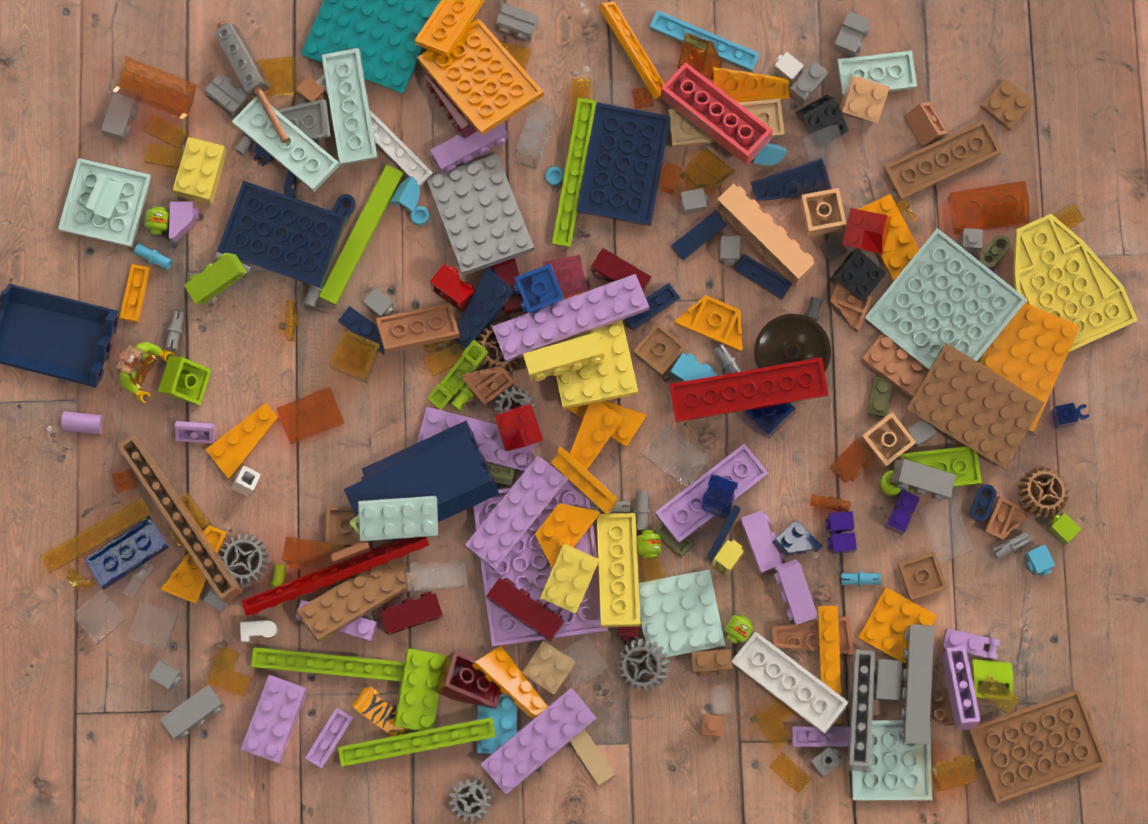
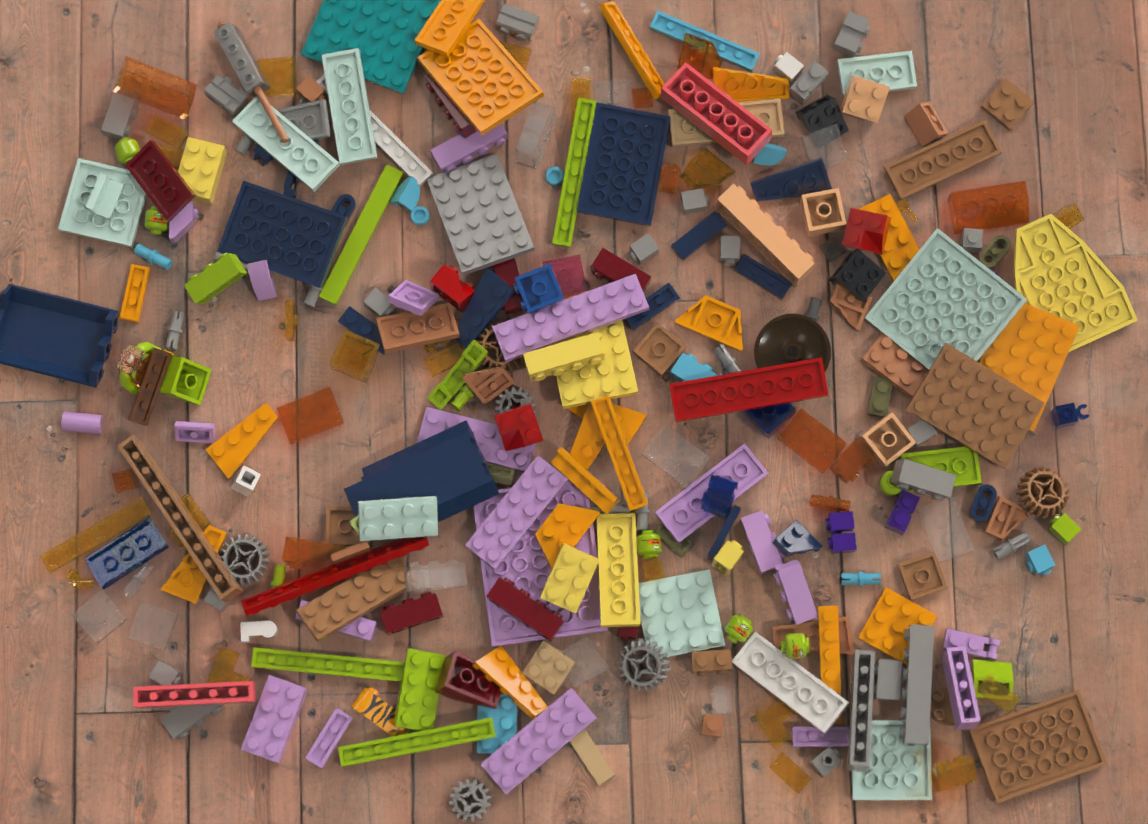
(126, 149): none -> lime head
(149, 386): none -> reddish brown plate
(160, 180): none -> dark red plate
(194, 694): none -> coral brick
(261, 280): none -> lavender slope
(413, 298): none -> lavender plate
(619, 452): none -> light orange plate
(643, 249): none -> light grey brick
(795, 646): none -> lime head
(812, 440): none -> clear orange plate

